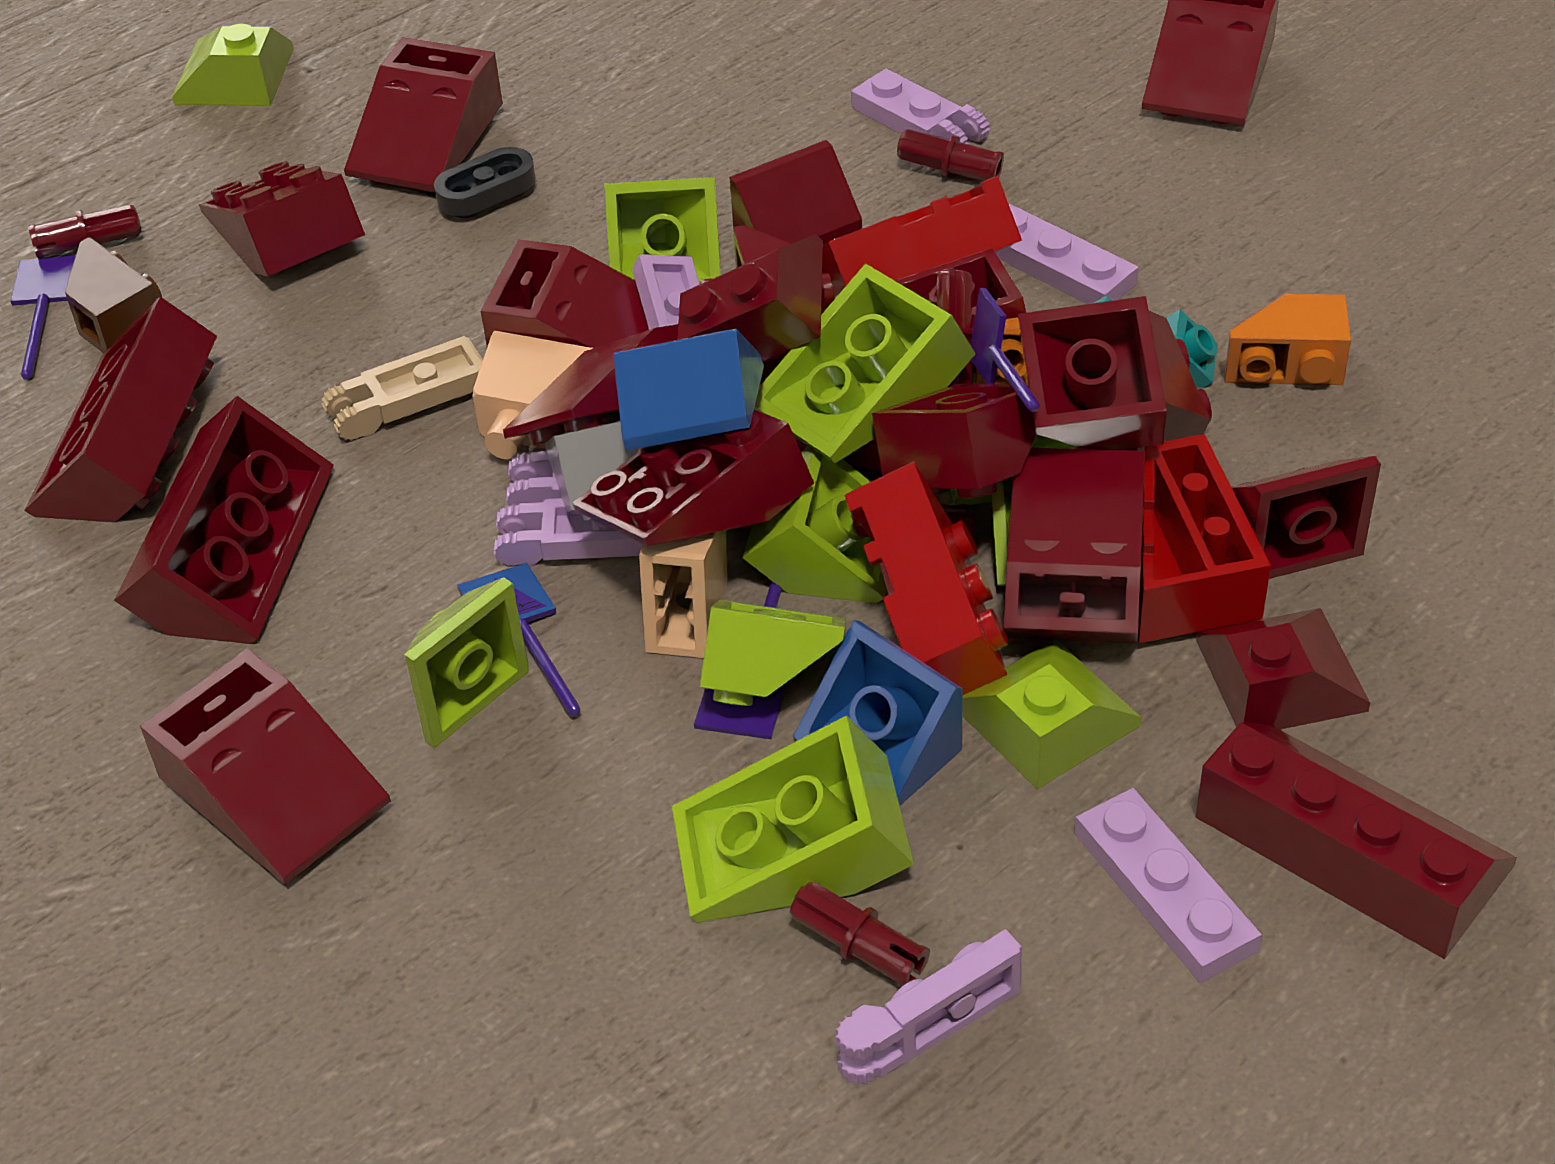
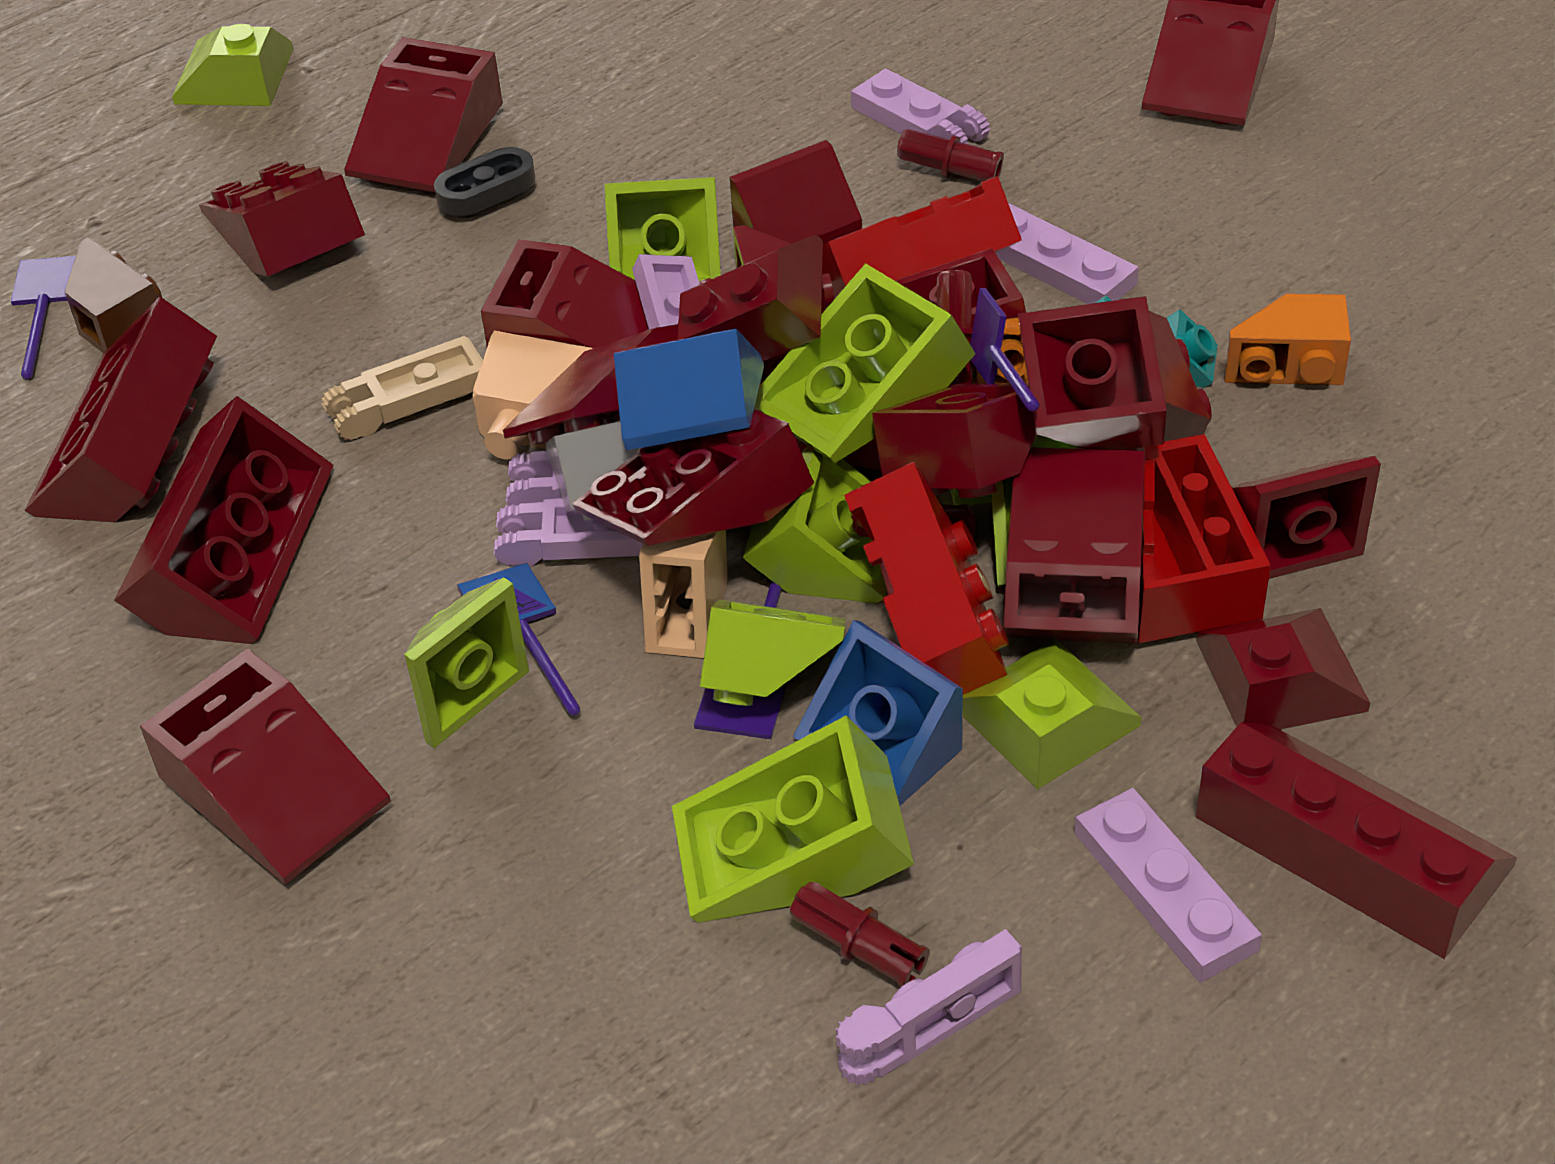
(101, 226): dark red axle -> none

